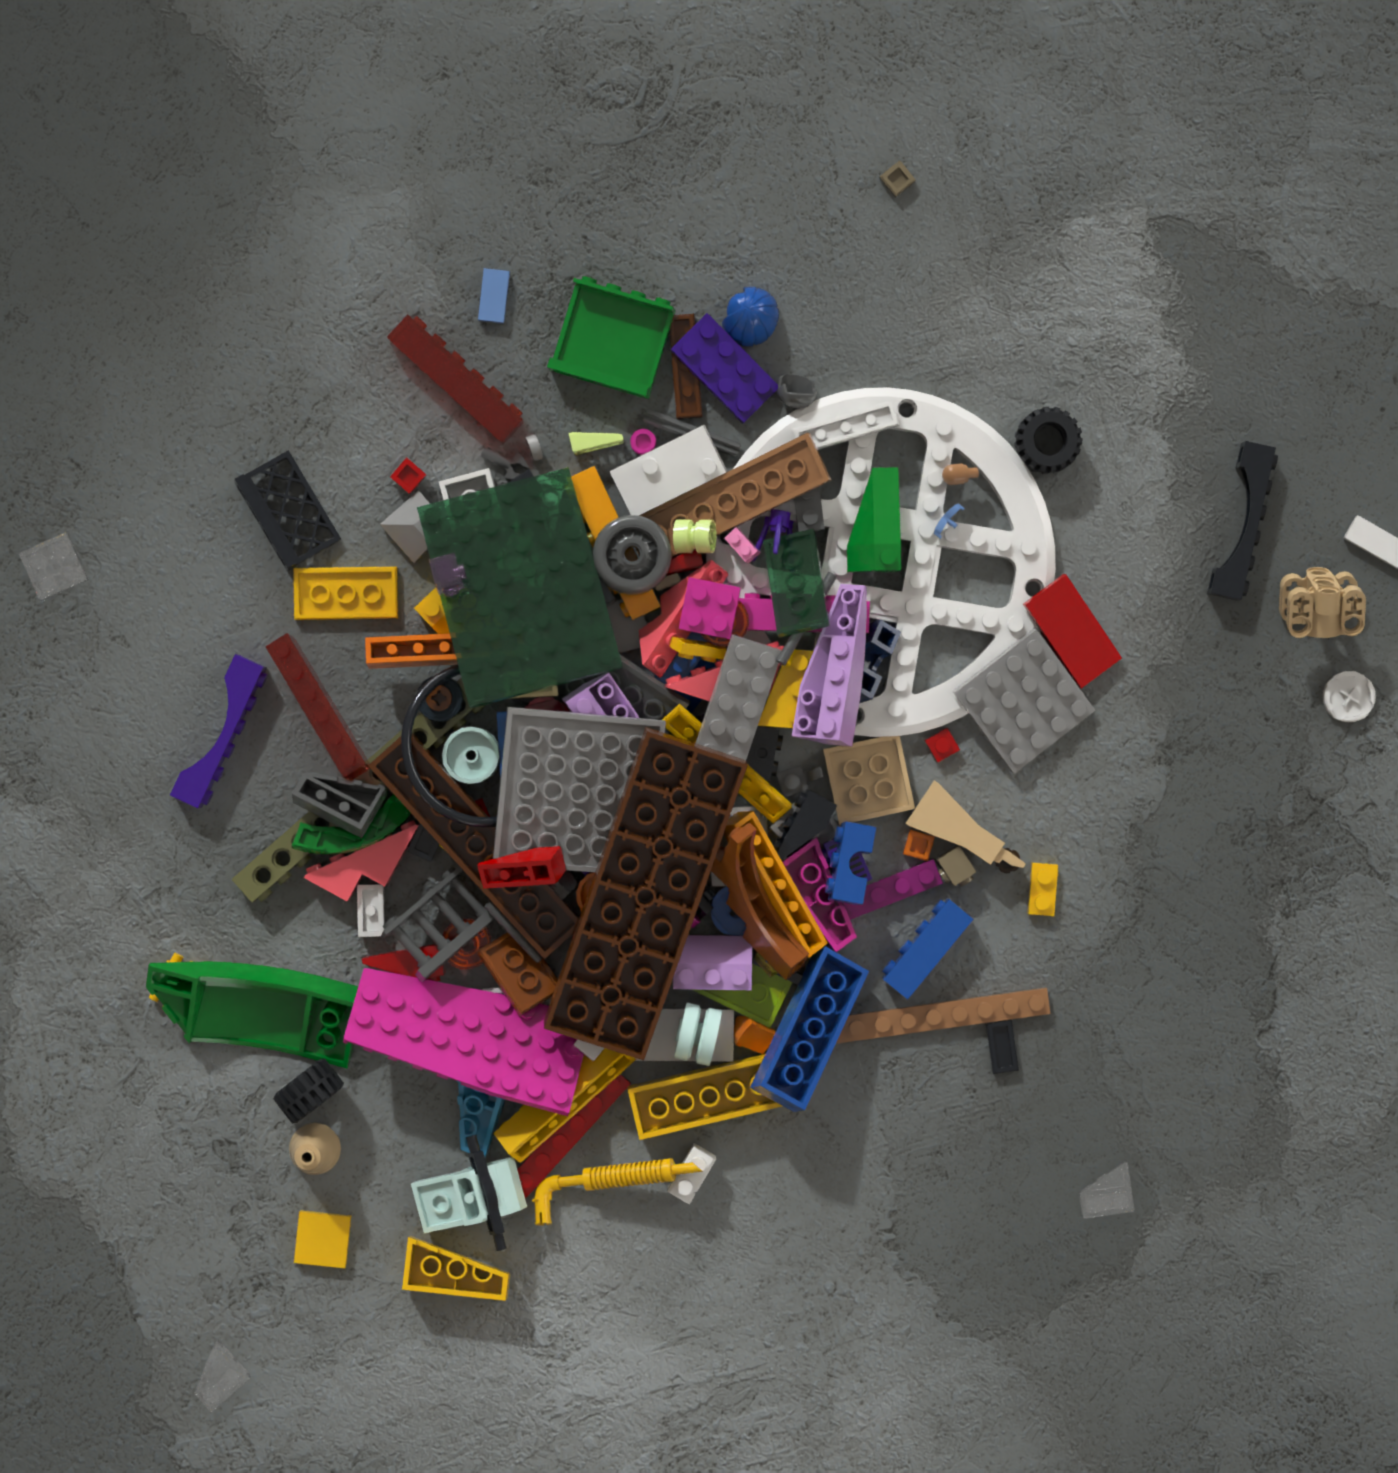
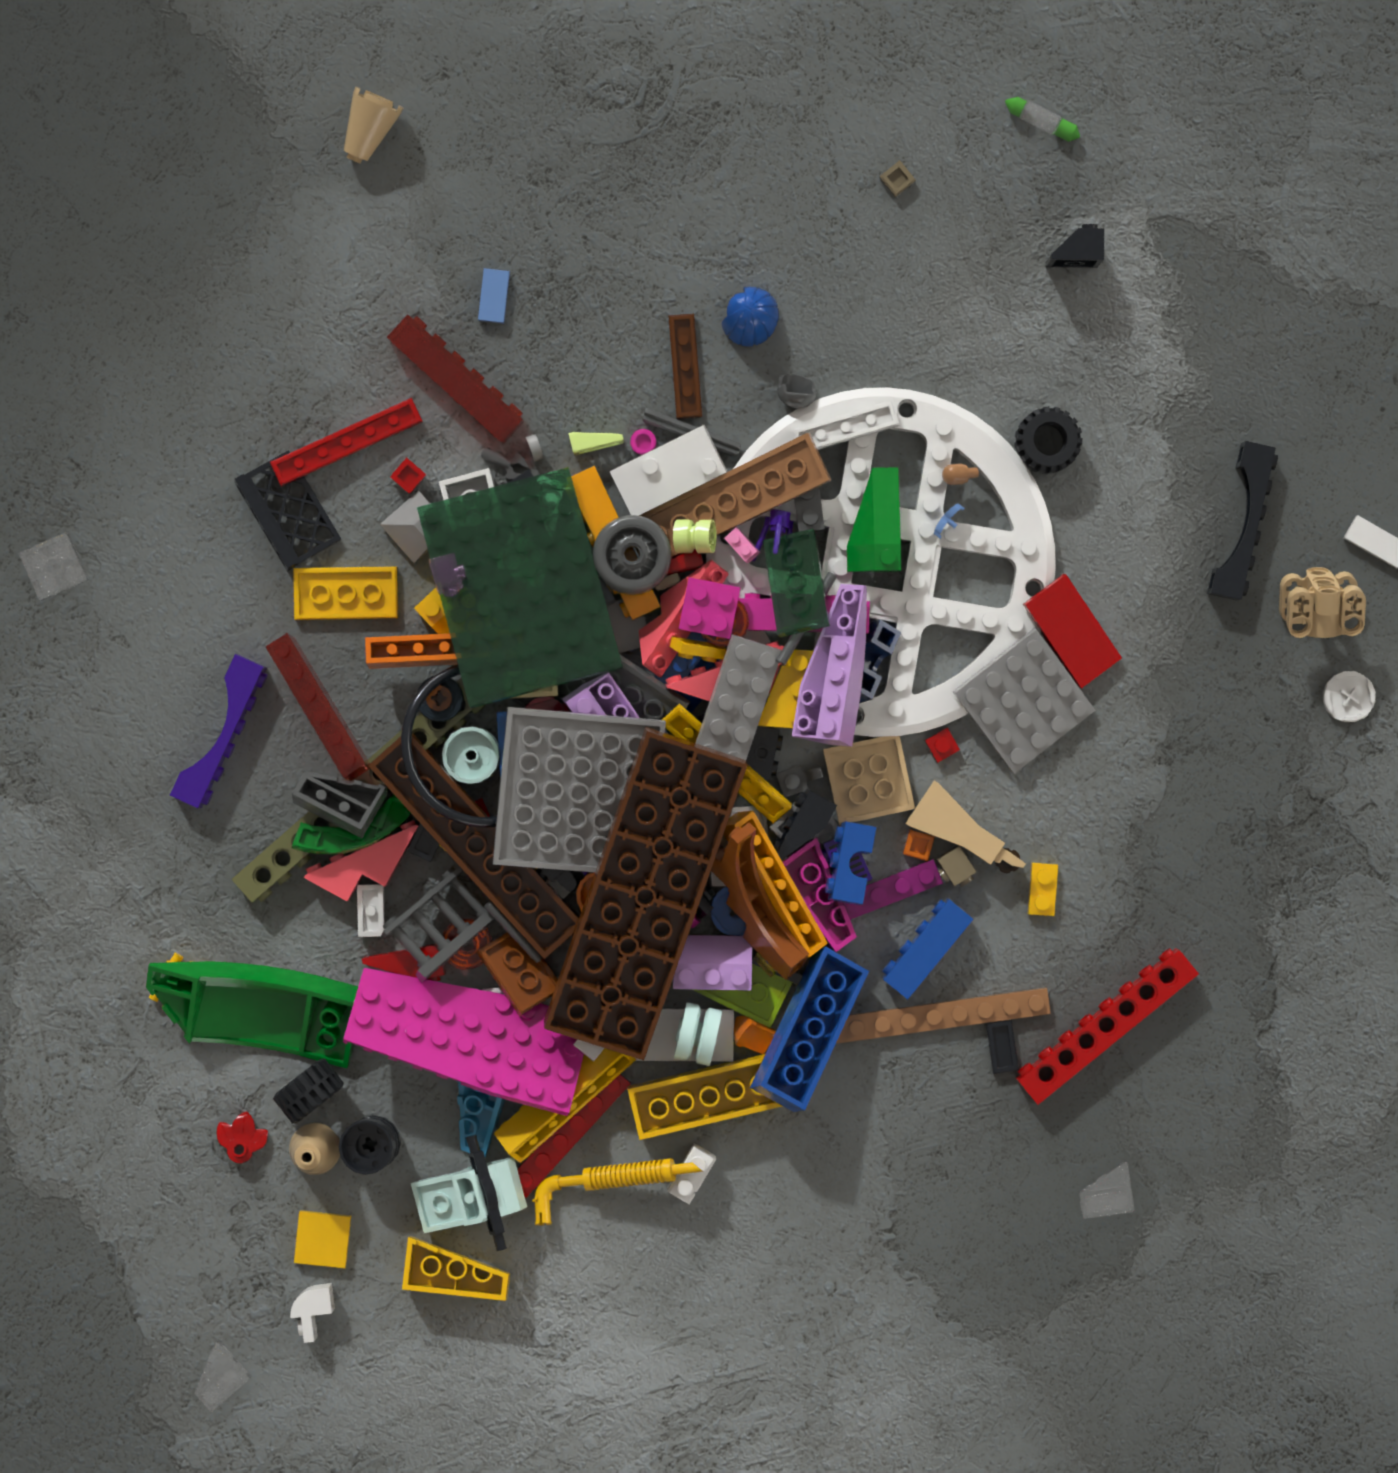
(241, 1133): none -> red plate
(312, 1302): none -> white brick
(346, 442): none -> red tile
(365, 1159): none -> black wheel
(368, 124): none -> tan cone
(524, 868): red slope -> none
(612, 337): green panel -> none
(724, 368): dark purple plate -> none
(1042, 118): none -> piece
(1080, 250): none -> black slope
(1182, 974): none -> red brick

